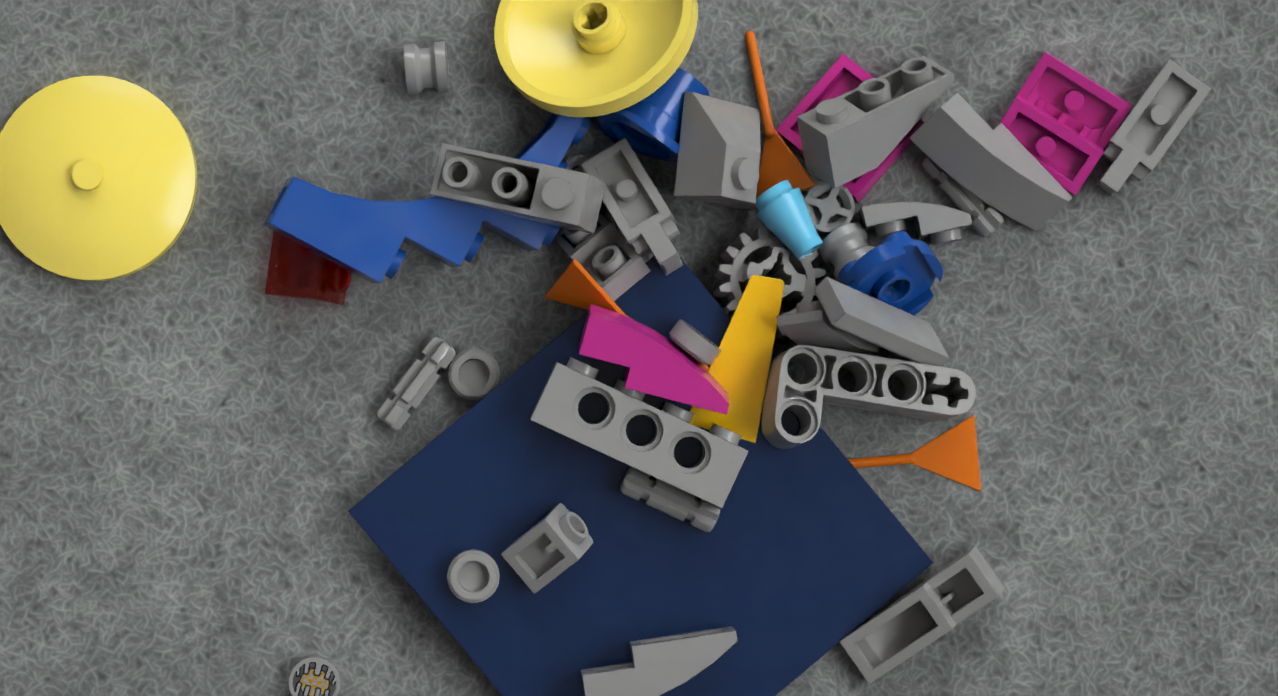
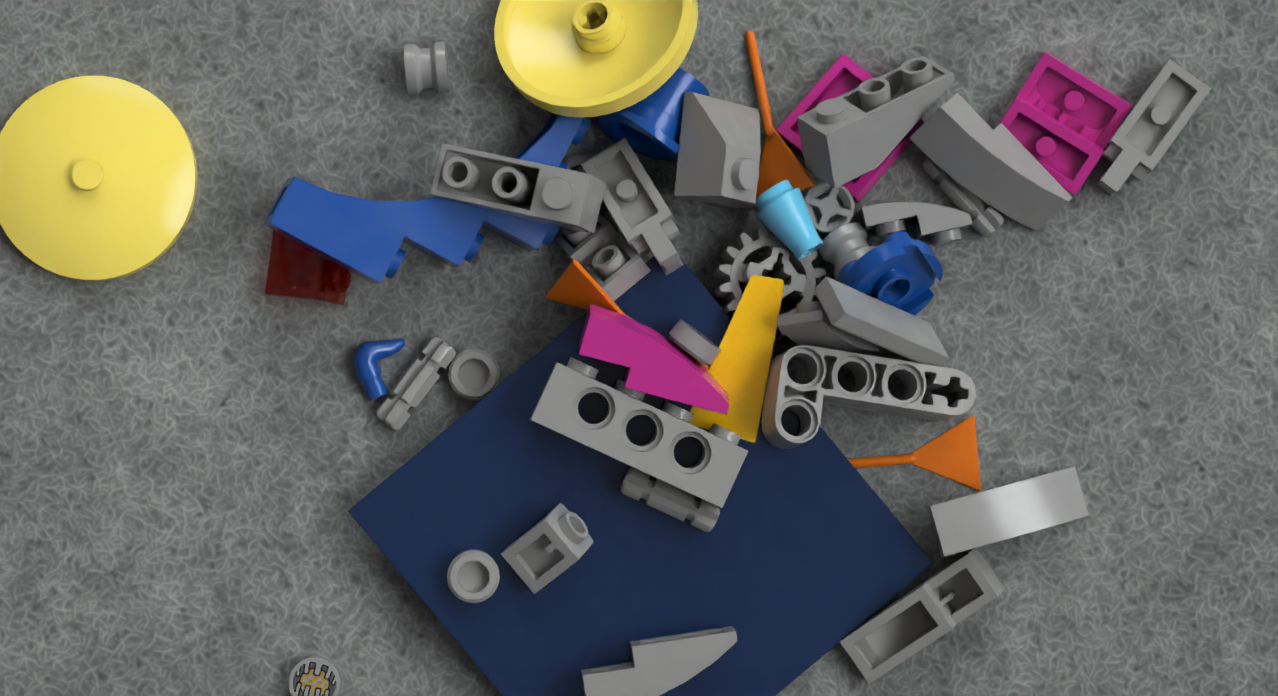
(366, 364): none -> blue animal
(1007, 511): none -> light grey slope

